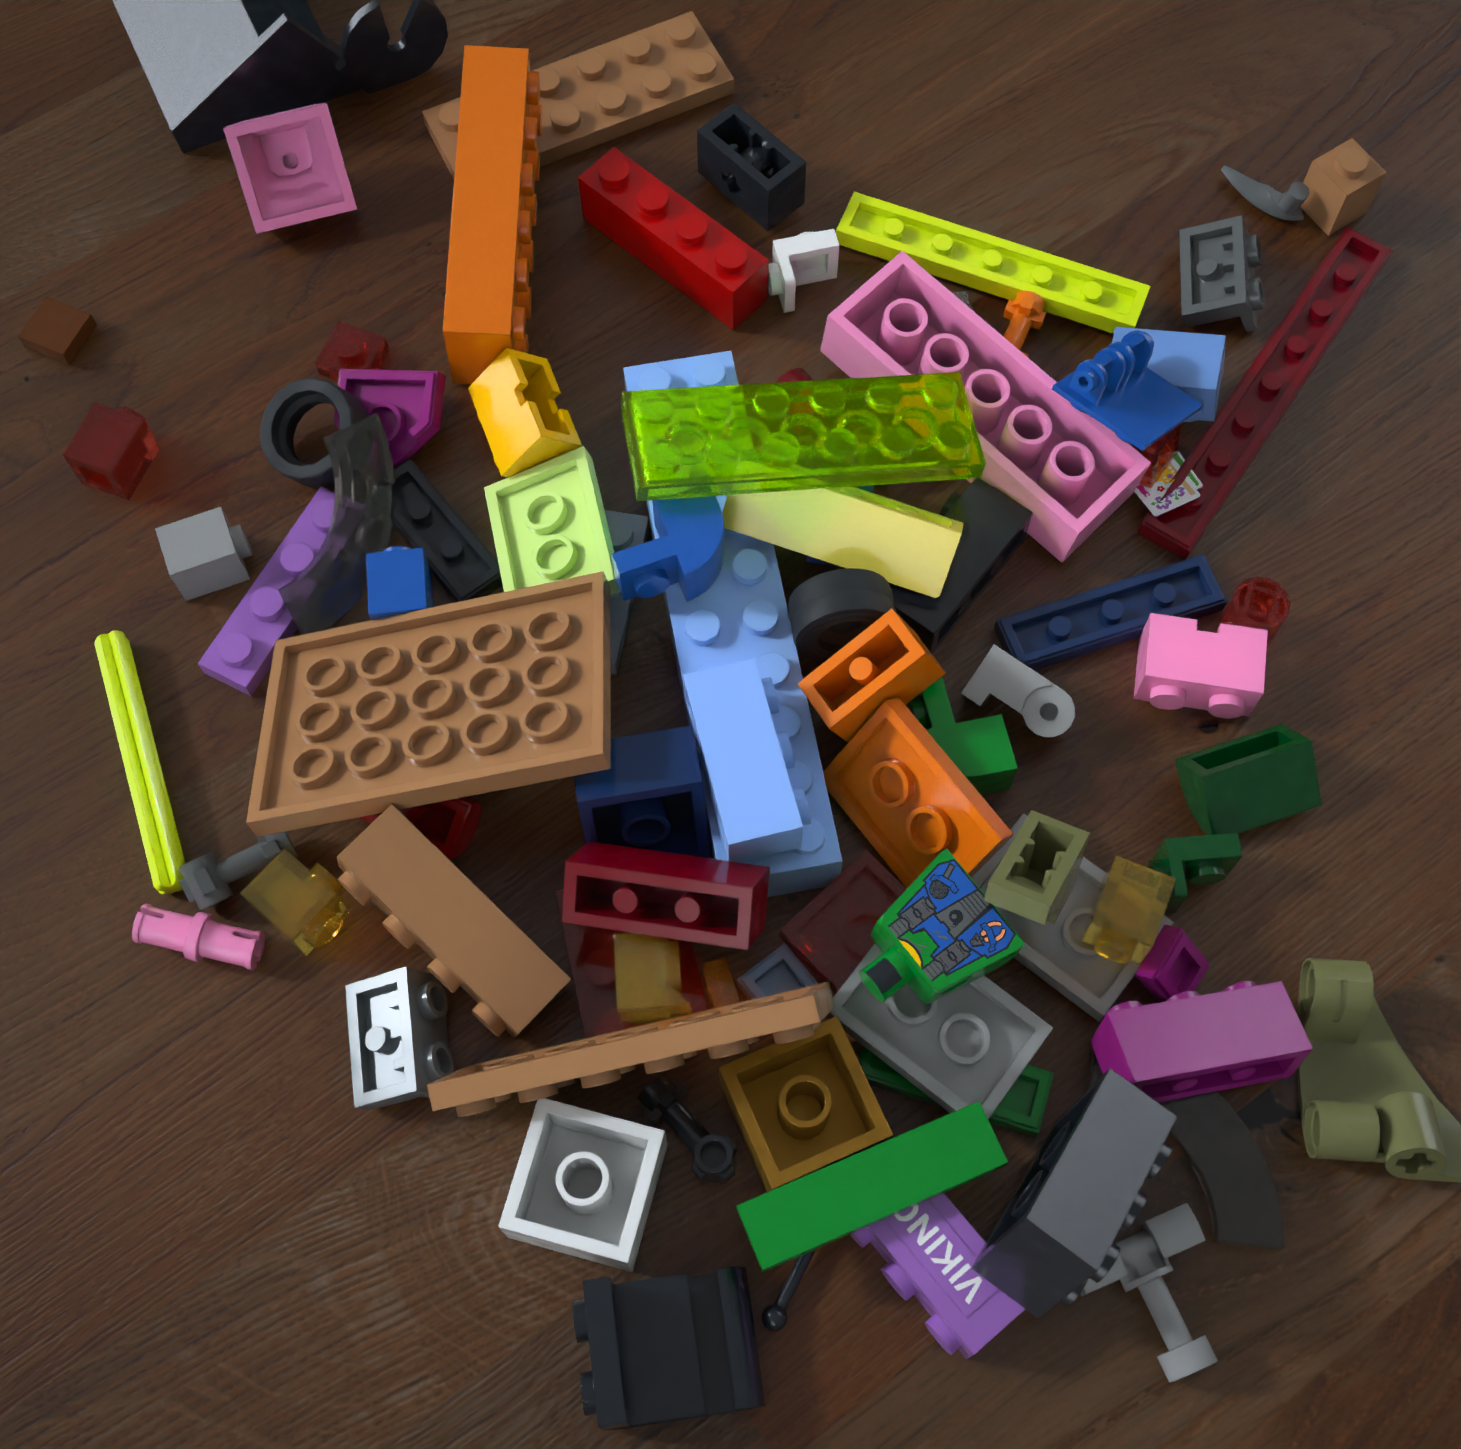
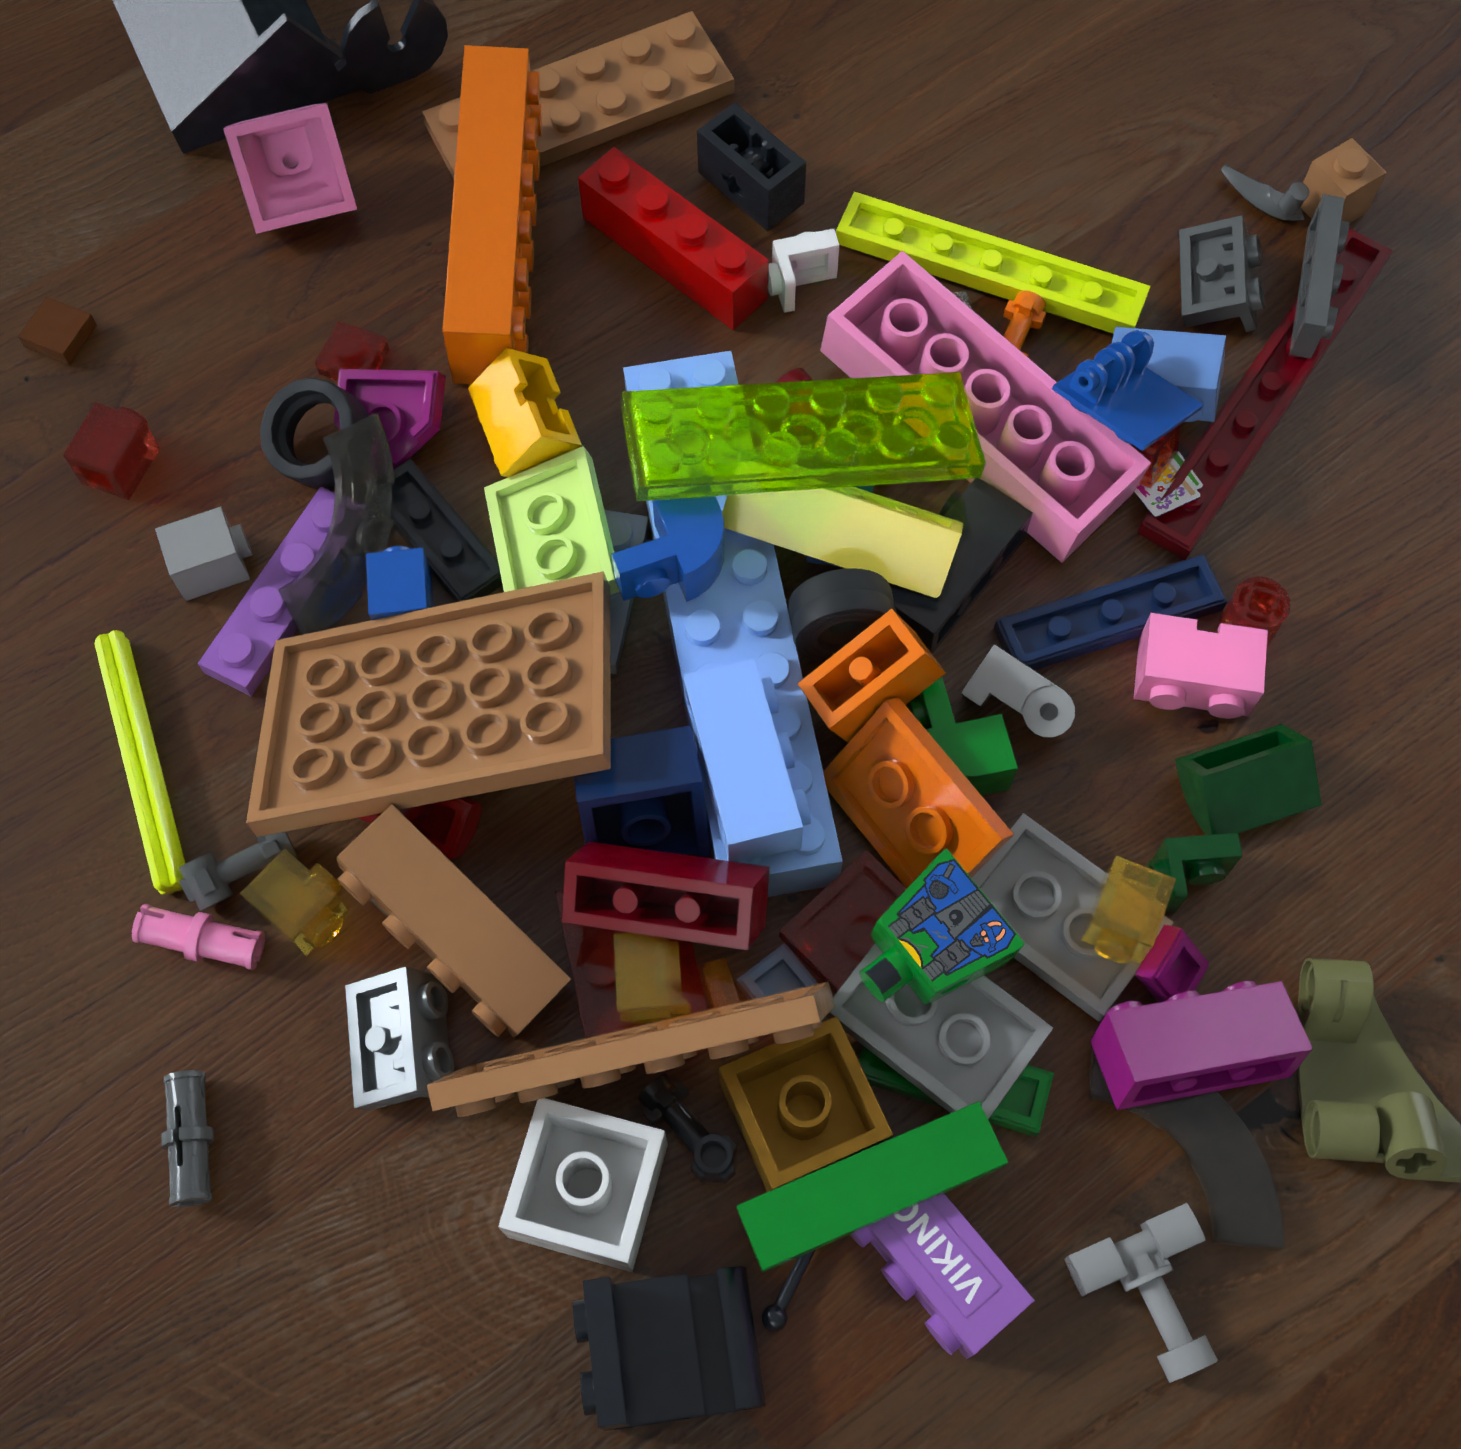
(187, 1138): none -> dark grey pin
(1038, 869): olive arch -> none
(1078, 1196): black brick -> none
(1319, 277): none -> dark grey plate

